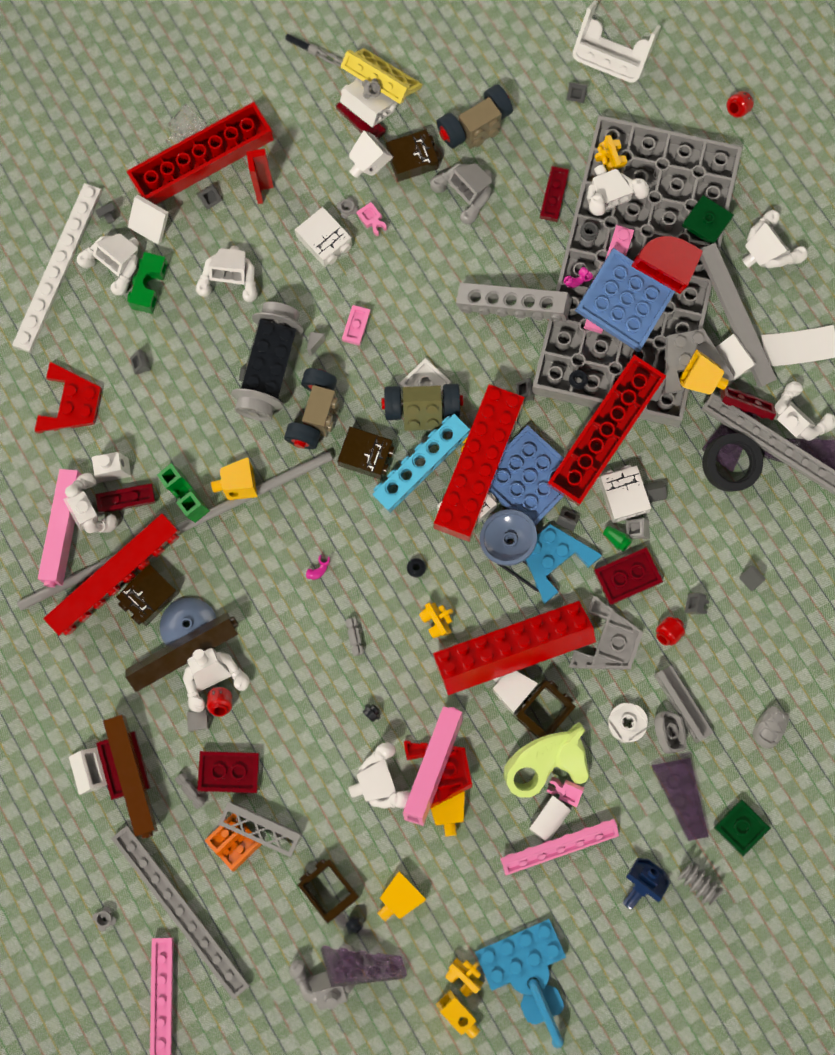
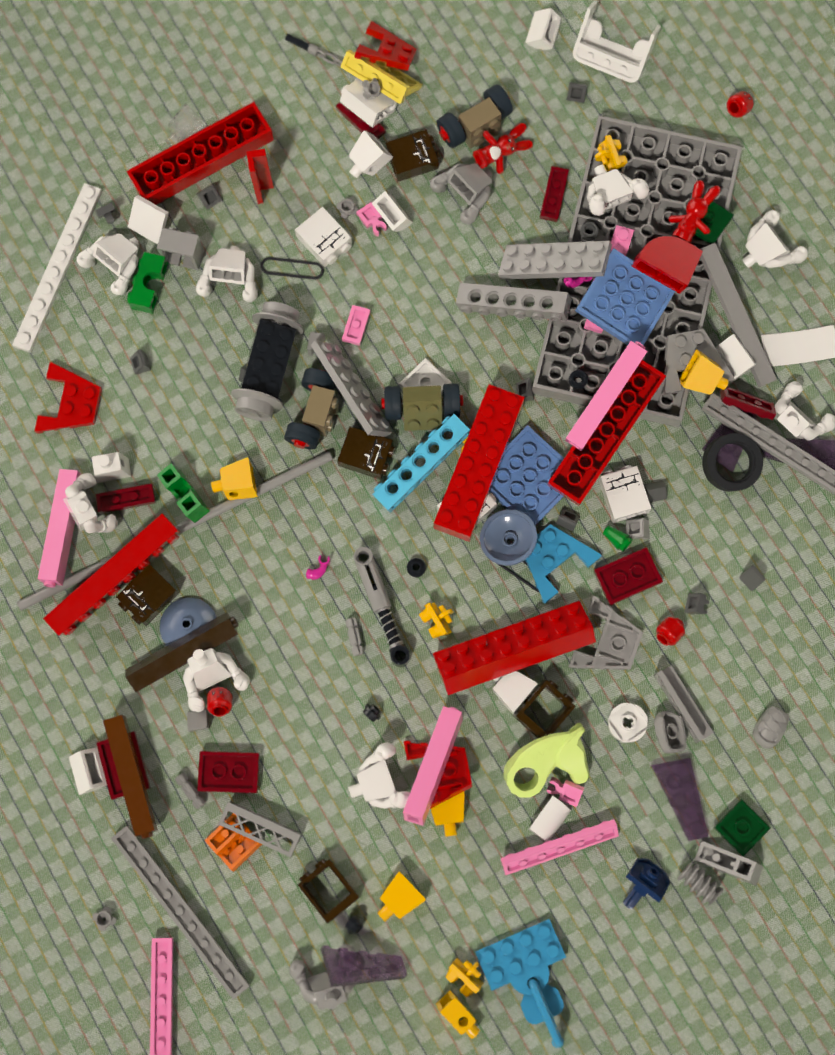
(176, 243): none -> light grey piece
(292, 275): none -> black piece
(351, 389): none -> light grey plate
(380, 604): none -> piece
(391, 50): none -> red wing
(392, 212): none -> white brick
(502, 147): none -> red animal
(543, 29): none -> white brick
(555, 260): none -> light grey plate
(606, 395): none -> bright pink brick
(695, 210): none -> red animal
(729, 863): none -> light grey slope

